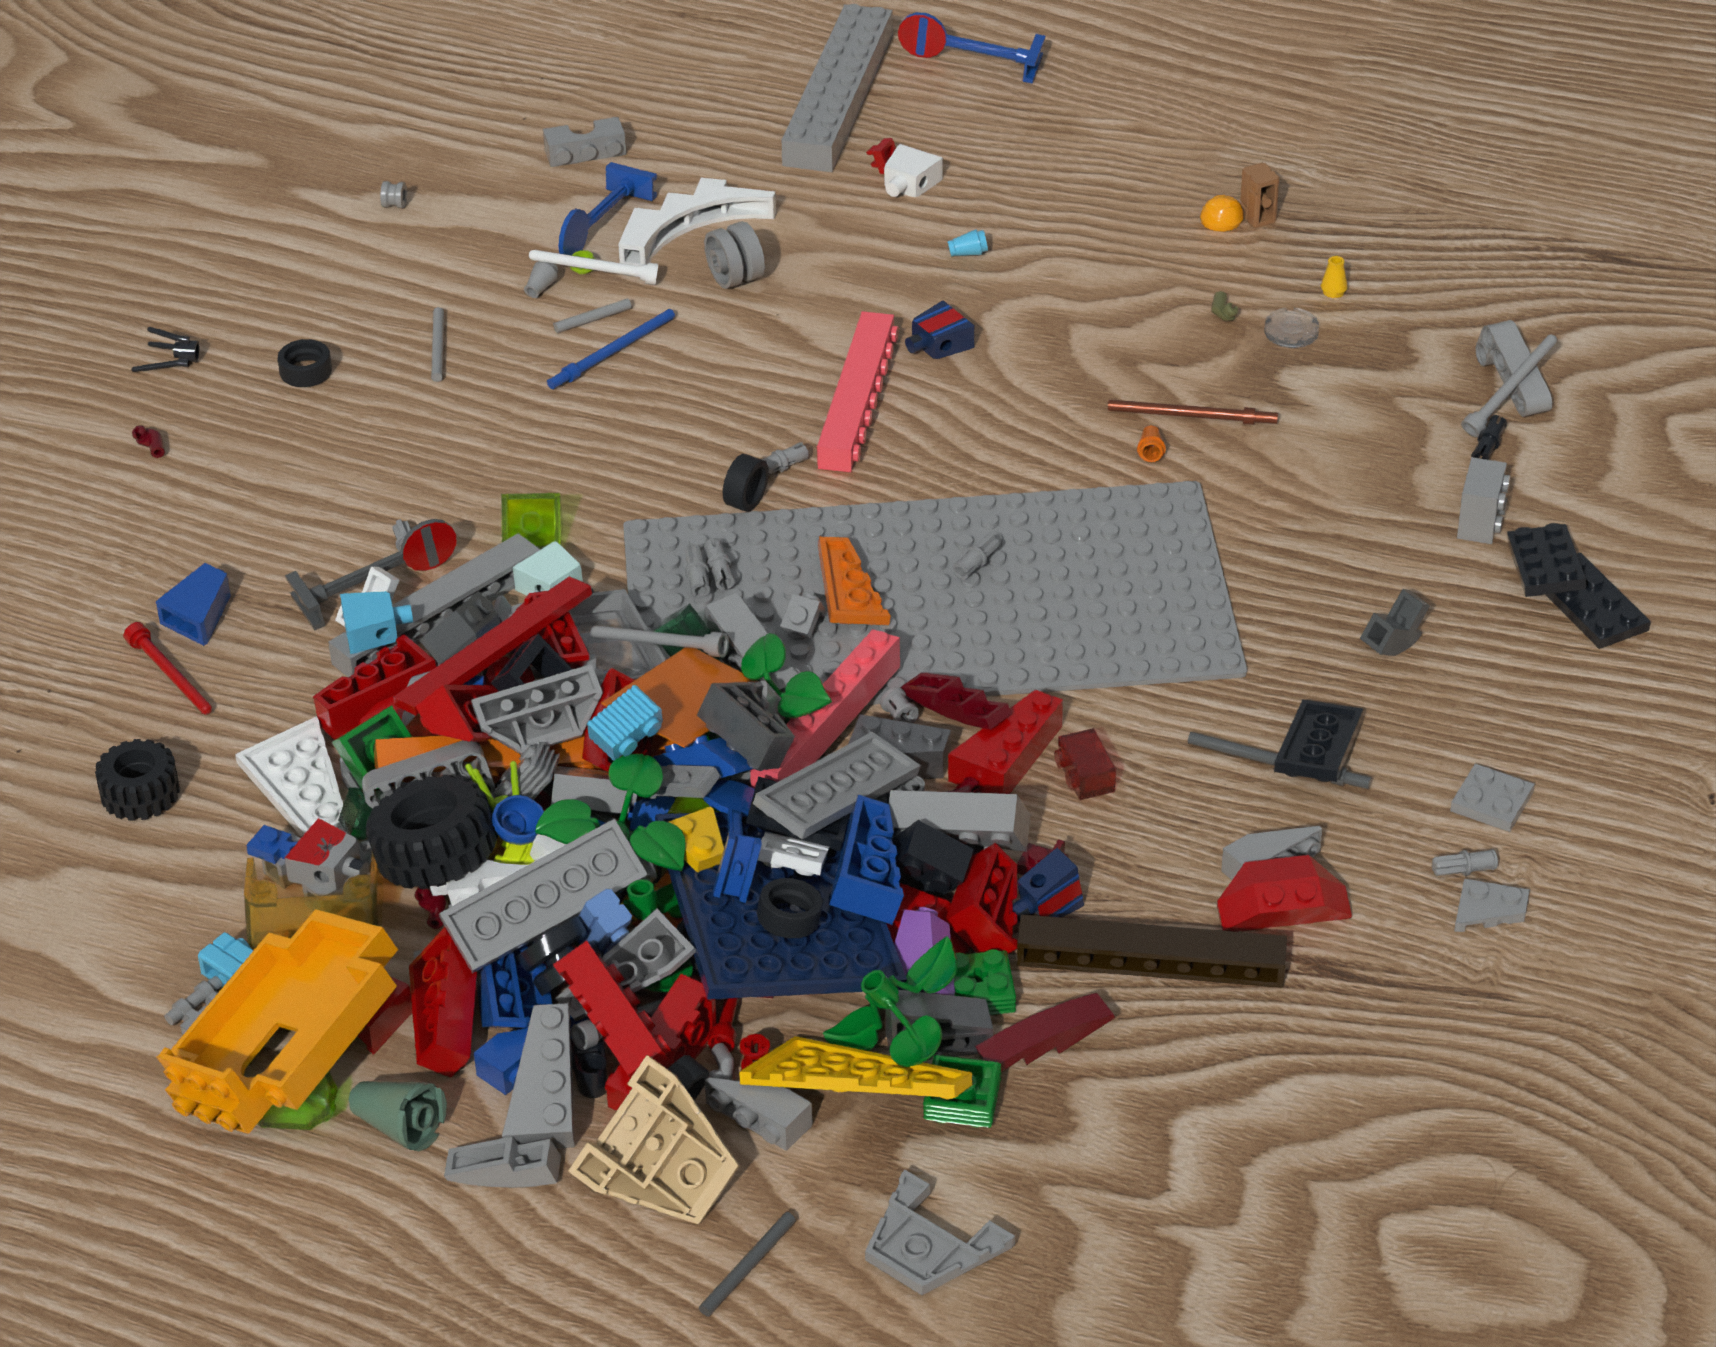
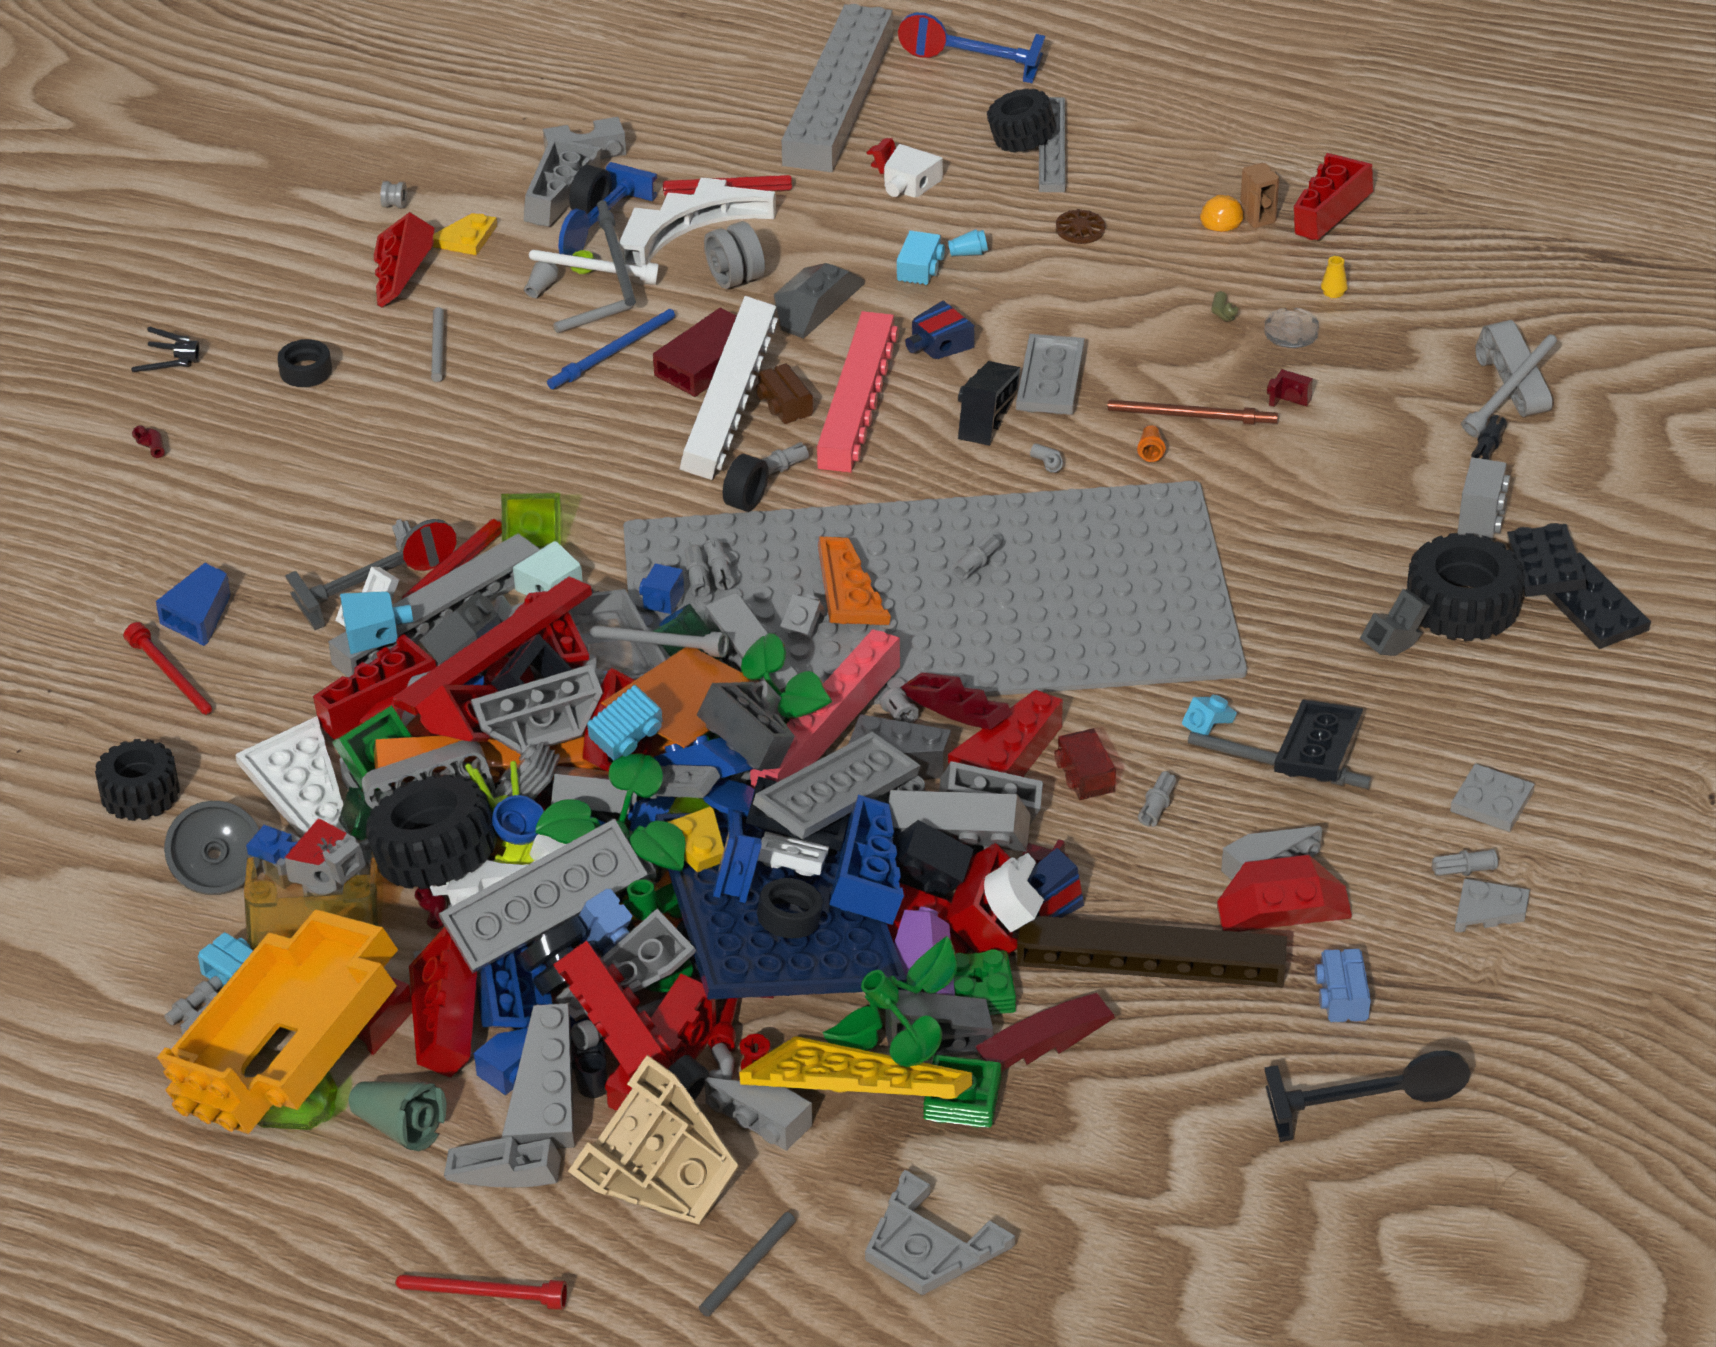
(204, 829): none -> dark grey dish
(345, 860): none -> light grey tile
(399, 254): none -> red wedge
(462, 554): none -> red axle
(466, 234): none -> yellow wing
(550, 1294): none -> red piece
(553, 179): none -> light grey wedge
(589, 187): none -> black tyre
(607, 223): none -> dark grey bar
(662, 588): none -> blue brick
(694, 355): none -> dark red brick
(728, 388): none -> white brick
(766, 183): none -> red axle
(784, 393): none -> reddish brown brick
(813, 297): none -> dark grey wedge
(919, 257): none -> medium azure brick
(973, 779): none -> light grey brick
(984, 399): none -> black wedge
(1011, 894): none -> white brick
(1021, 120): none -> black tyre
(1050, 374): none -> light grey plate
(1051, 458): none -> light grey arm
(1053, 152): none -> light grey tile
(1080, 226): none -> reddish brown wheel
(1157, 799): none -> light grey axle
(1205, 712): none -> medium azure bracket
(1290, 387): none -> dark red bracket
(1331, 195): none -> red wedge
(1344, 985): none -> medium blue brick
(1425, 1079): none -> black piece
(1474, 562): none -> black tyre

